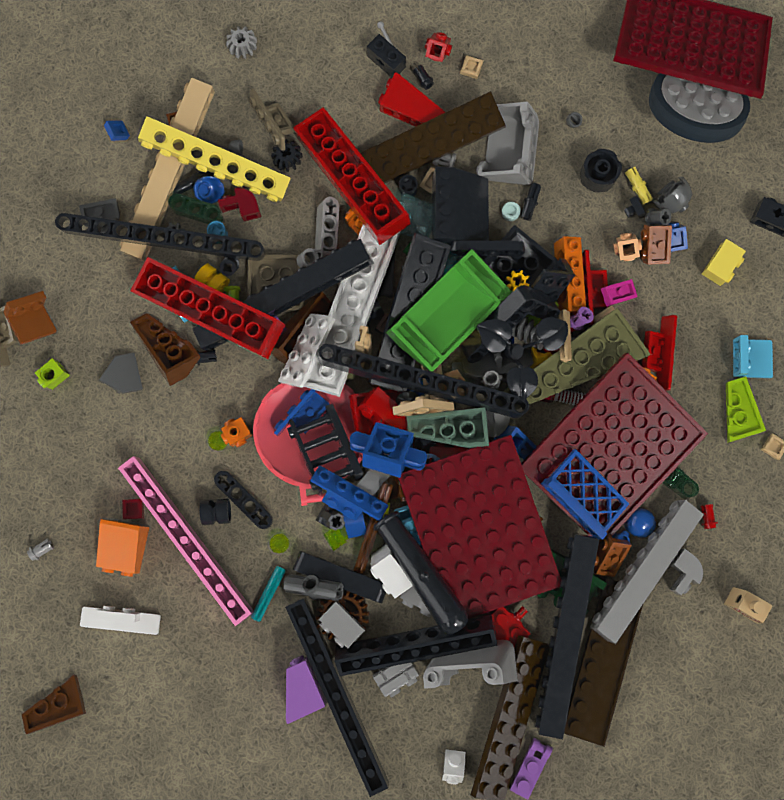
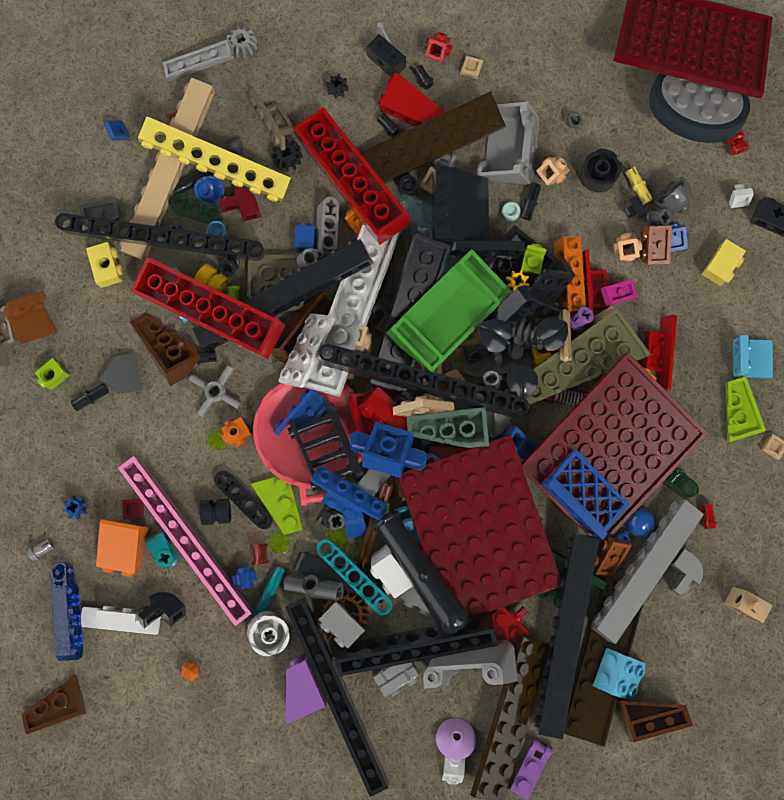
(66, 613): none -> clear blue piece
(78, 511): none -> blue gear
(89, 397): none -> black axle
(98, 256): none -> light yellow brick
(160, 546): none -> teal piece
(163, 605): none -> black brick
(189, 671): none -> orange plate
(198, 60): none -> light grey tile
(222, 393): none -> light grey bar
(244, 578): none -> blue gear
(263, 552): none -> clear red bush
(271, 643): none -> white brick
(280, 503): none -> lime wing
(304, 237): none -> blue brick
(332, 85): none -> black gear
(357, 586): none -> teal beam
(391, 128): none -> black pin
(454, 748): none -> lavender dish
(533, 259): none -> lime bracket
(553, 170): none -> light nougat brick
(619, 675): none -> medium azure bracket
(652, 719): none -> reddish brown wedge
(738, 144): none -> red wheel
(740, 197): none -> white tile

